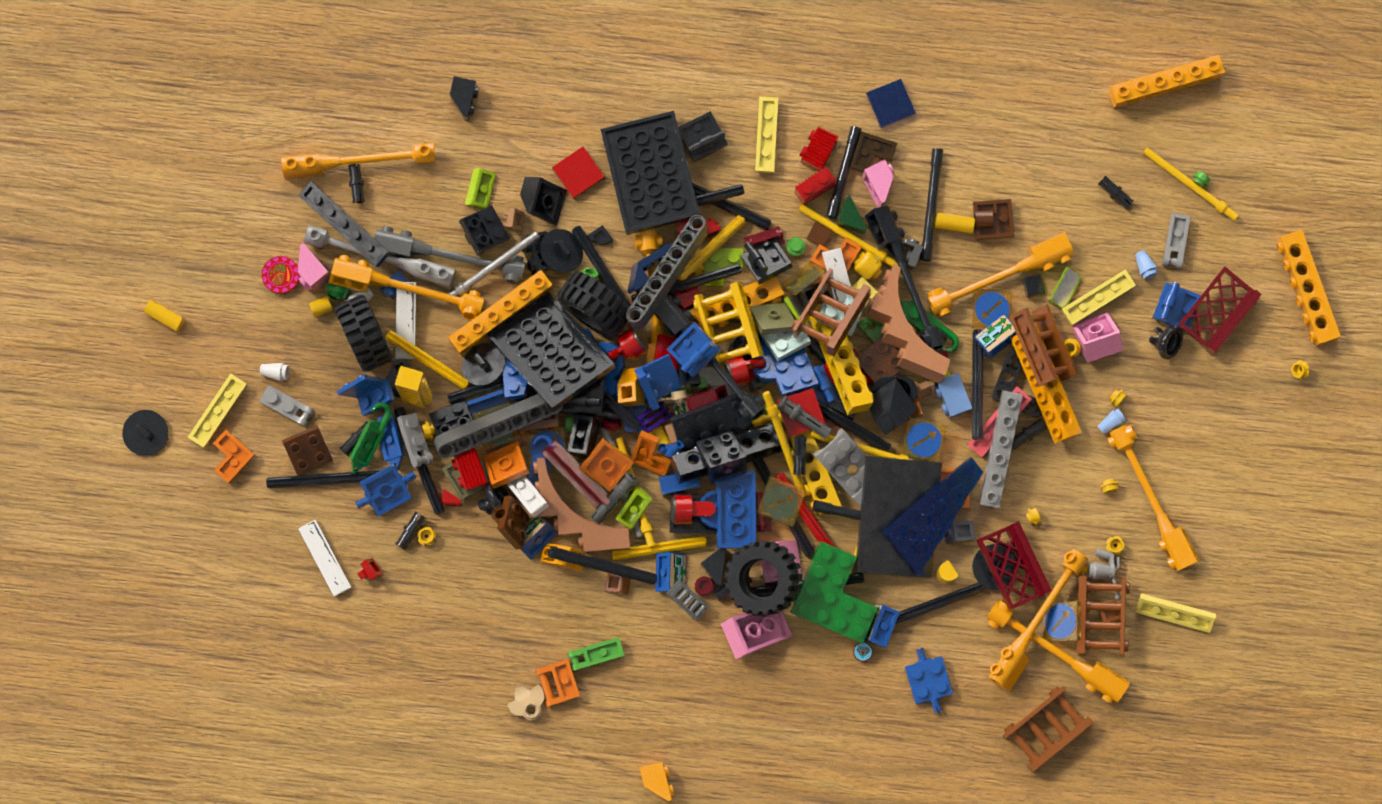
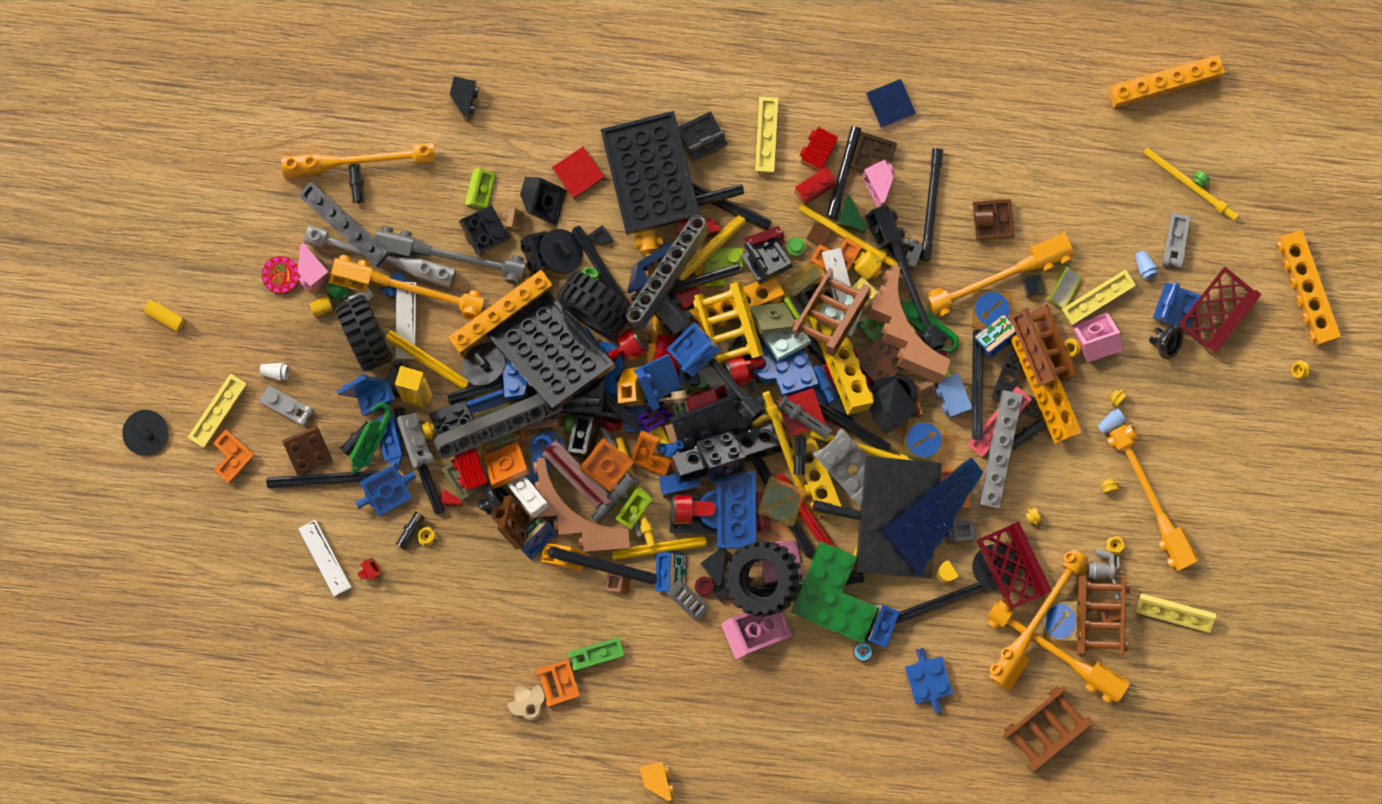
(461, 288): light grey bar -> none
(954, 223): yellow brick -> none
(1115, 192): black pin -> none

